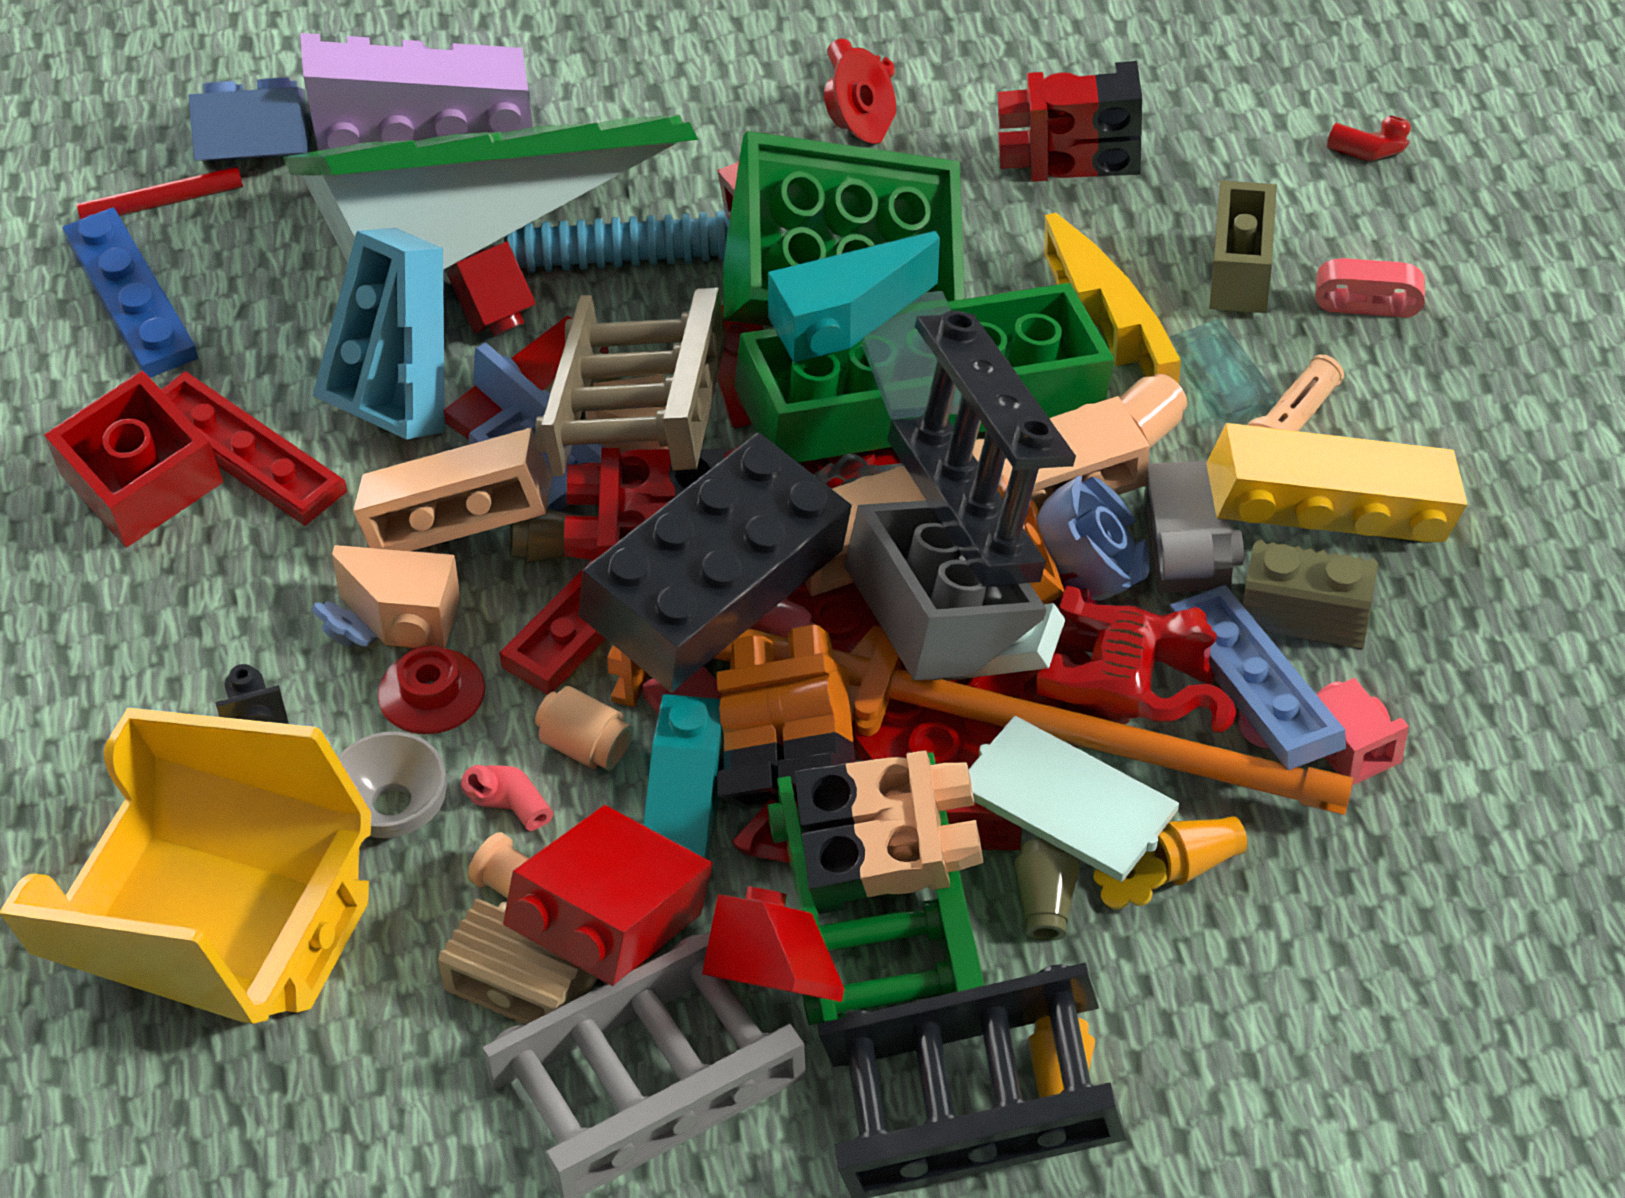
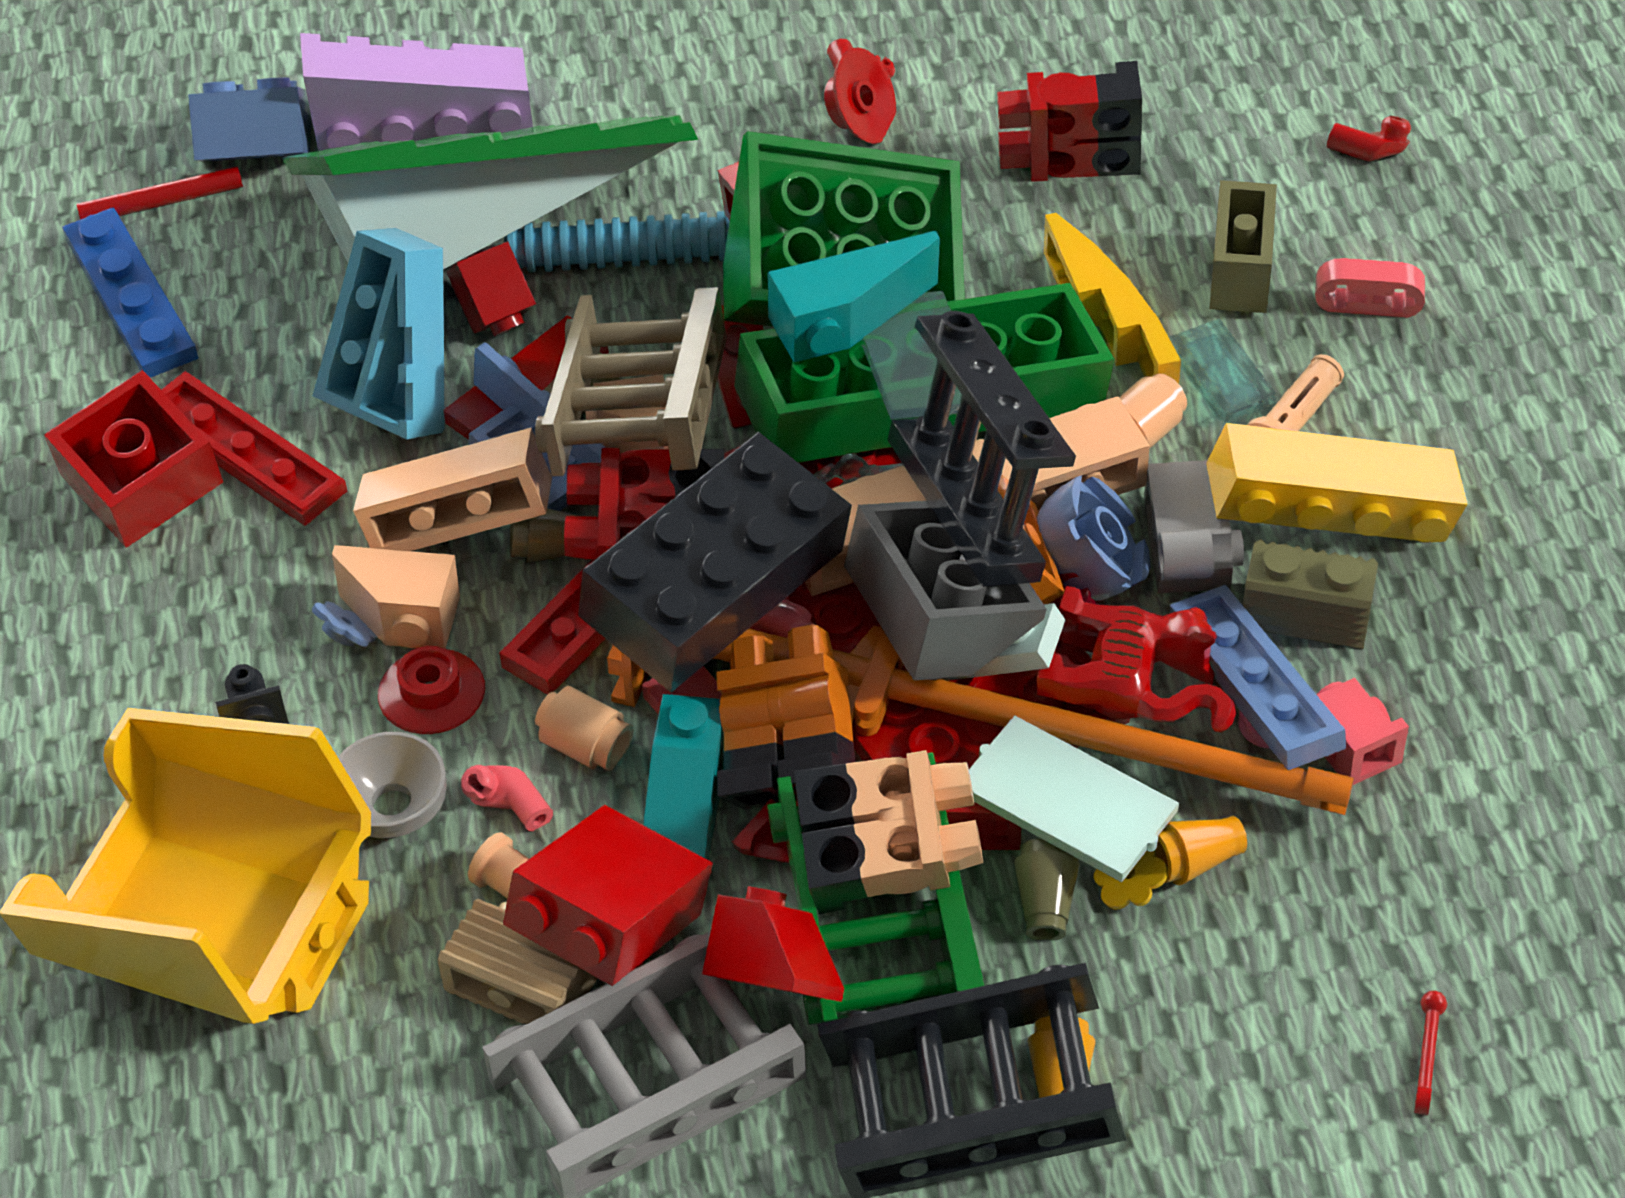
(1433, 1005): none -> red hinge

